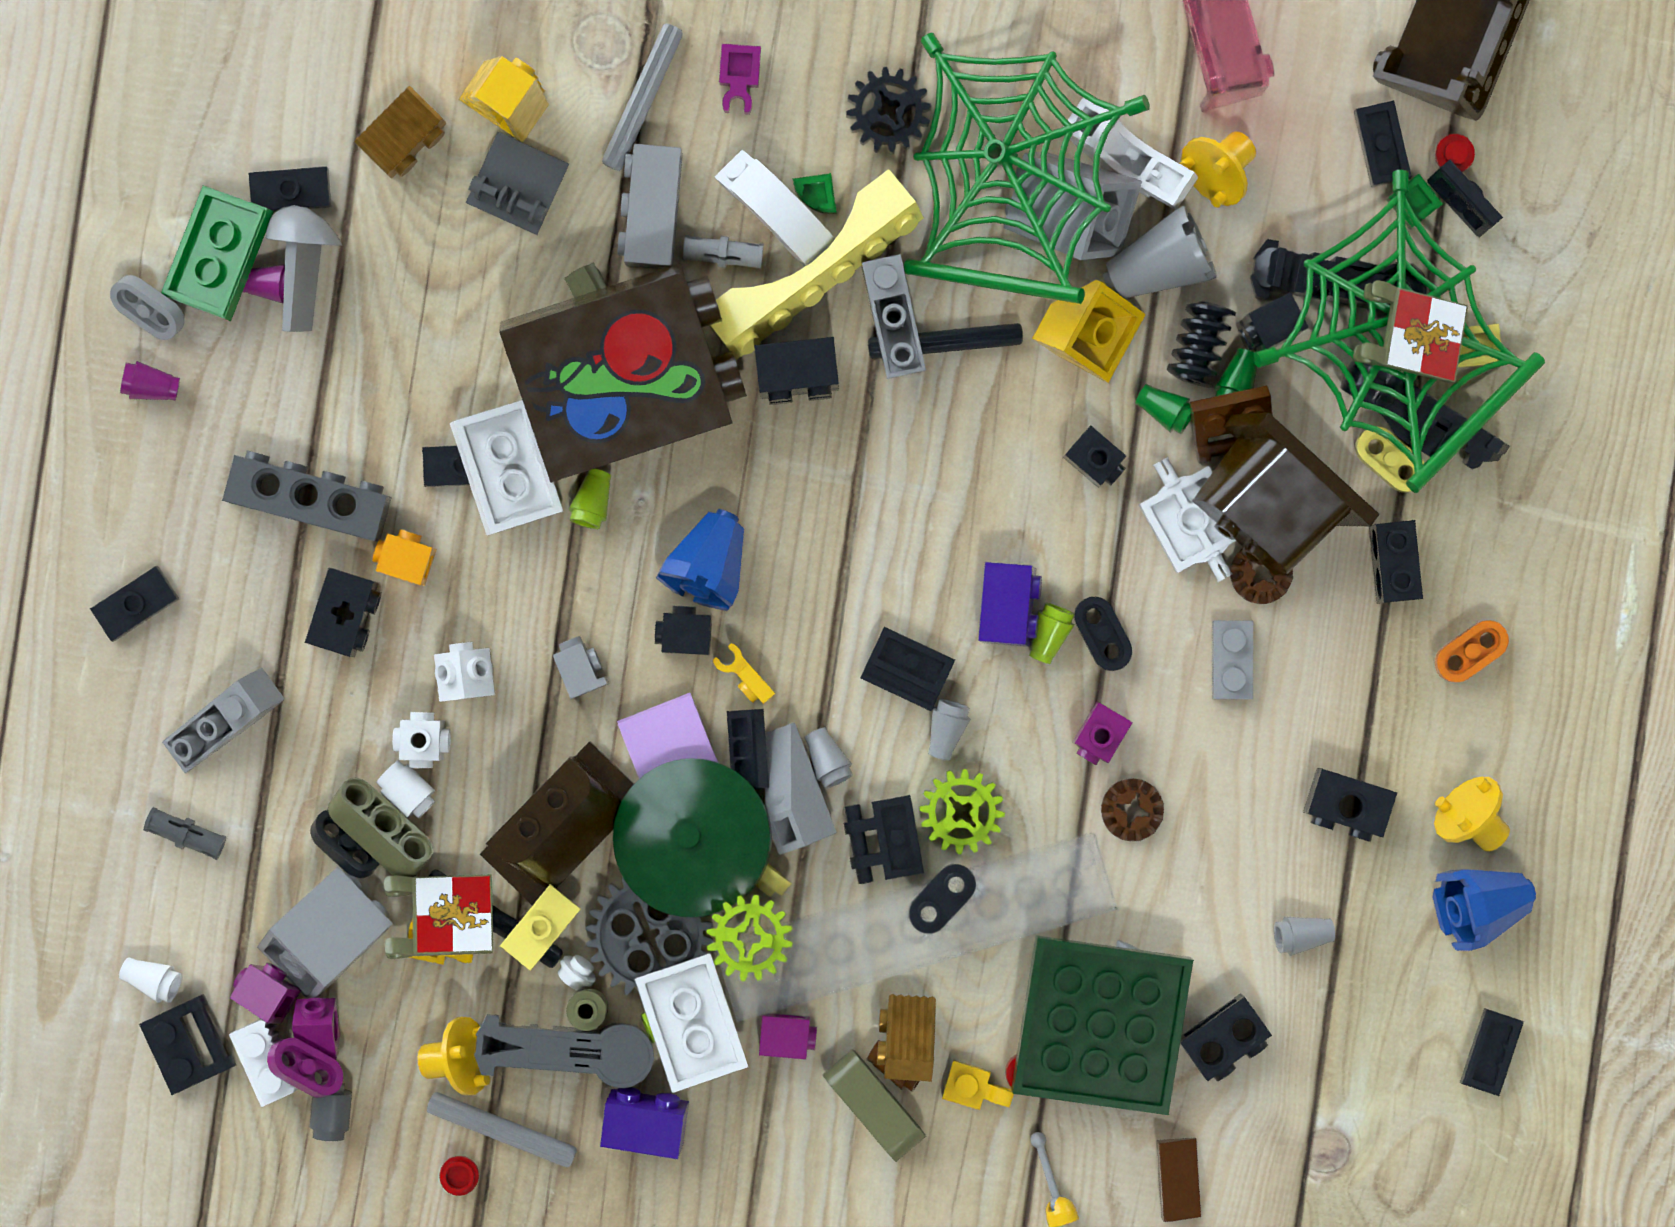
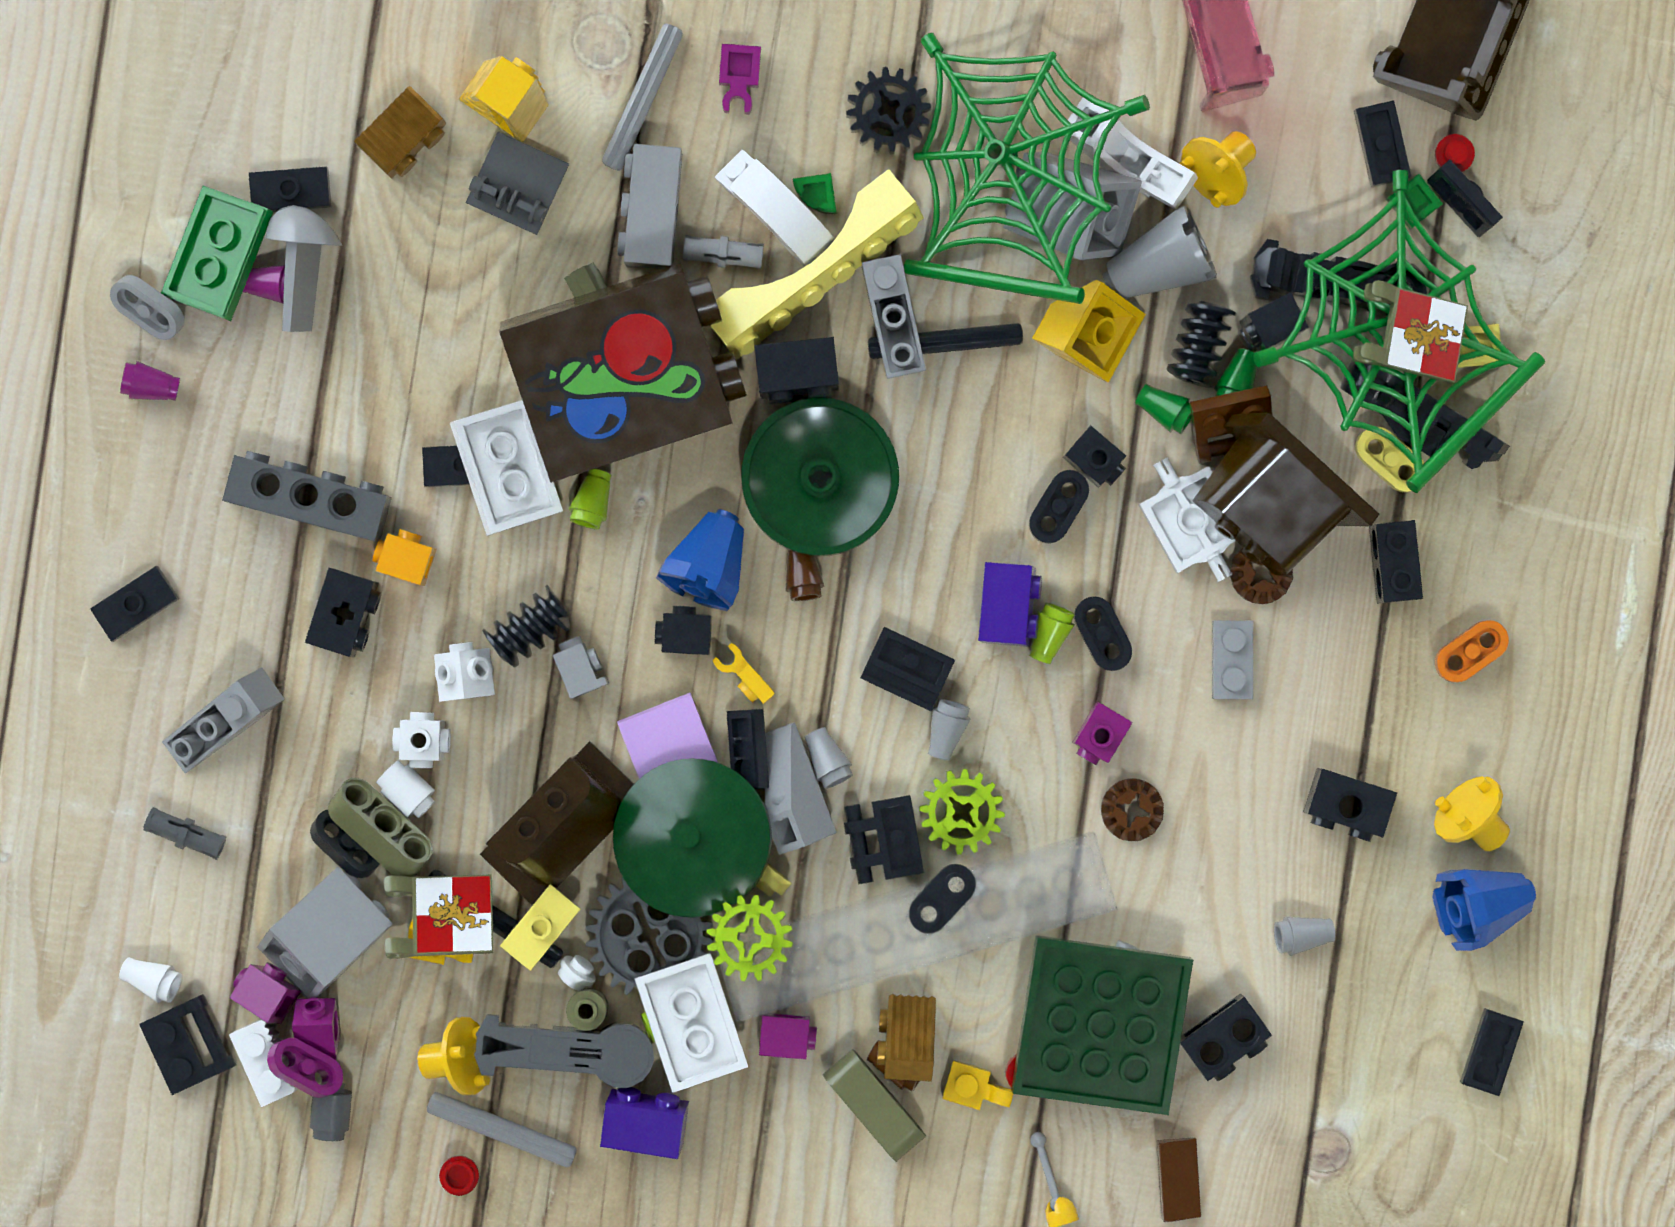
(529, 628): none -> black piece
(803, 577): none -> reddish brown cone
(820, 477): none -> dark green dish
(1059, 507): none -> black plate

